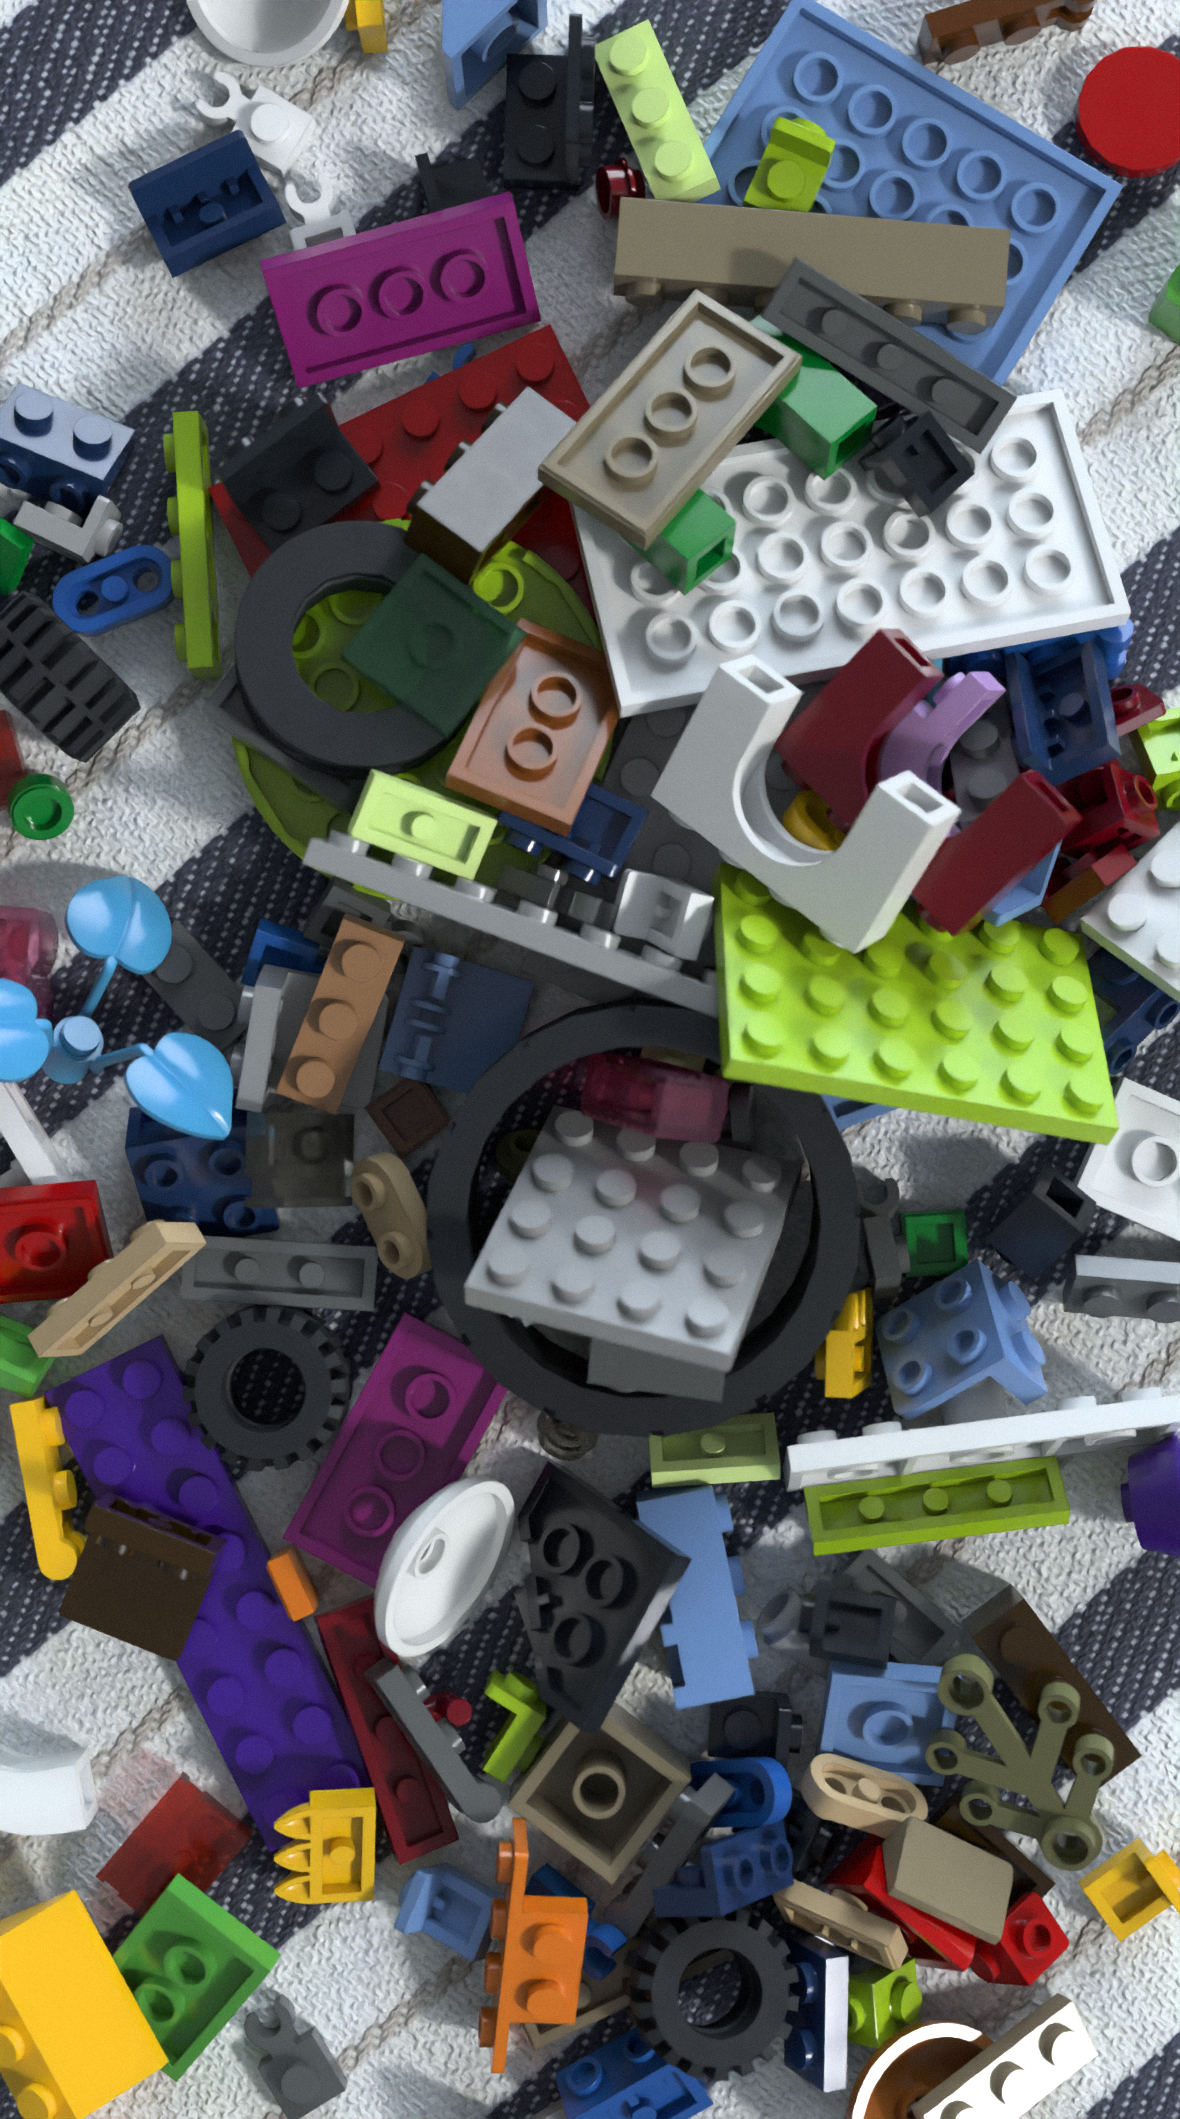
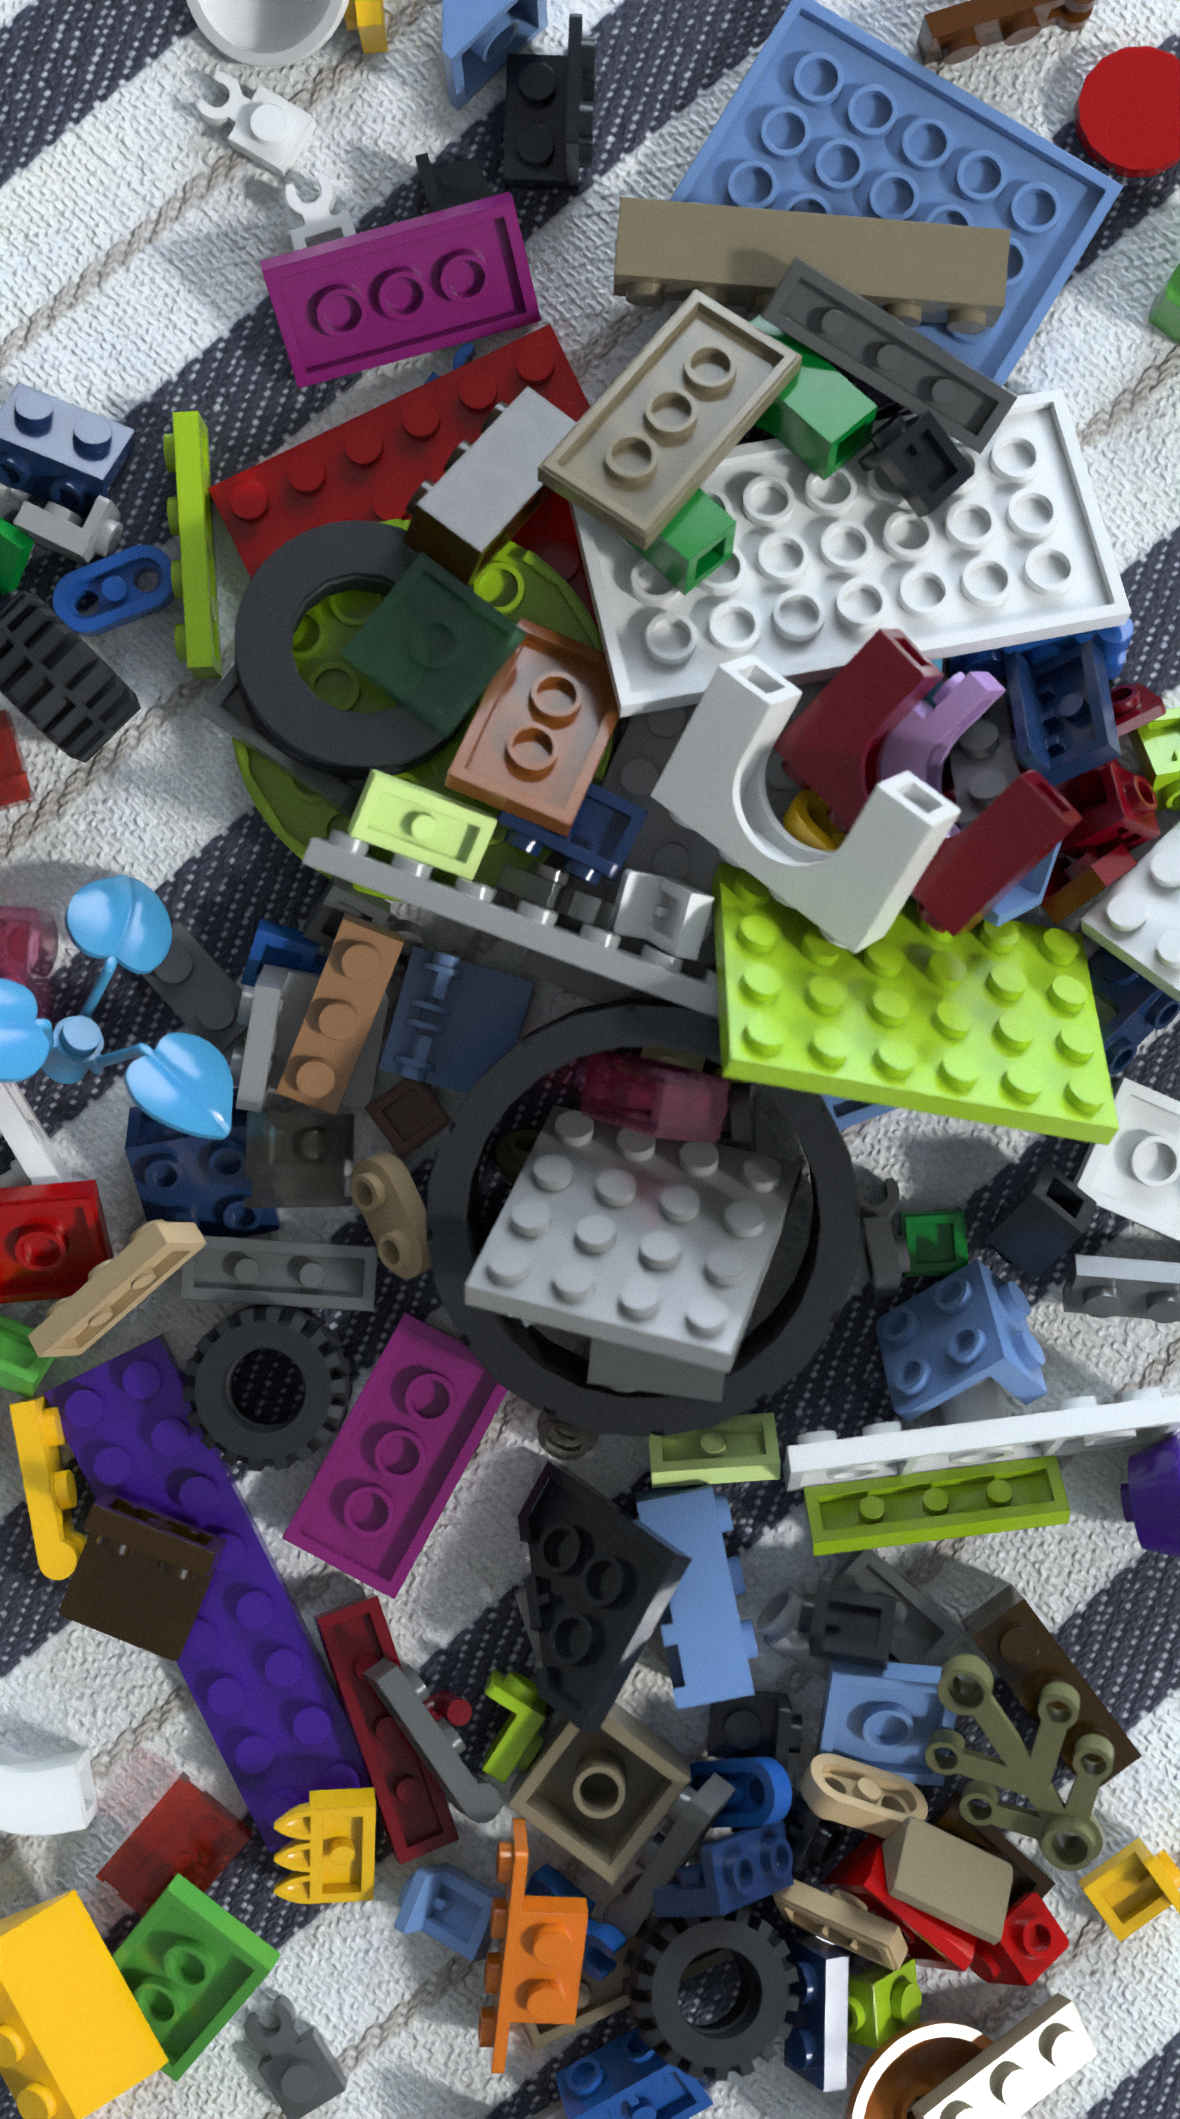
(40, 806): green tile -> none
(206, 203): dark blue bracket -> none
(293, 1582): orange tile -> none
(296, 473): black bracket -> none
(442, 1564): white dish -> none
(617, 182): dark red plate -> none
(655, 116): yellowish green plate -> none
(791, 167): lime bracket -> none
(847, 1352): yellow plate -> none

